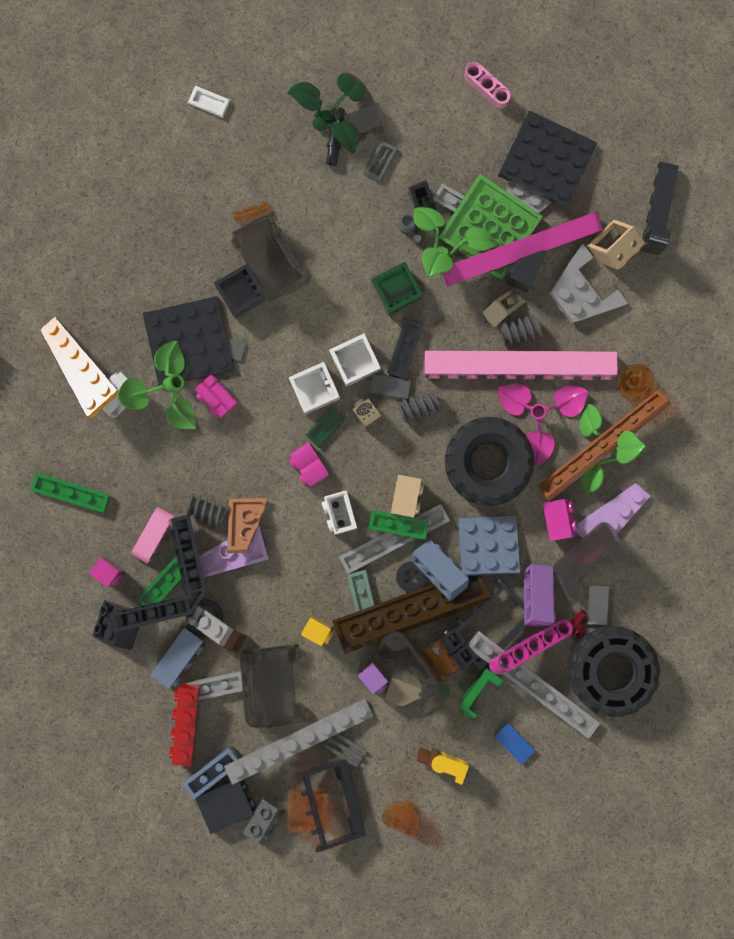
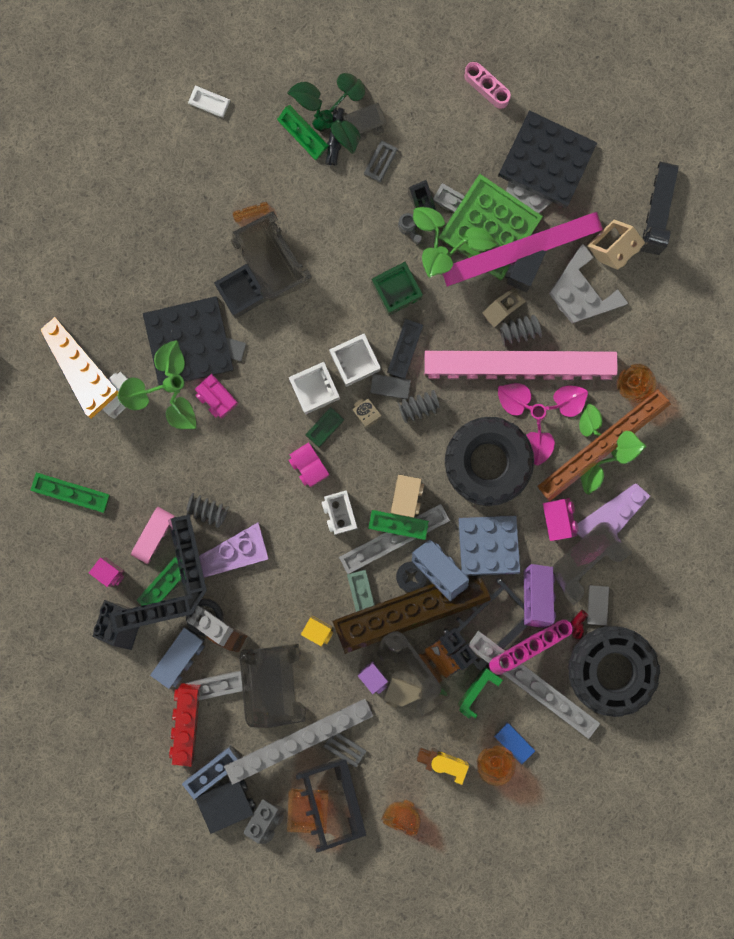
(243, 522): nougat wing -> none
(302, 132): none -> green plate
(496, 765): none -> clear orange cylinder

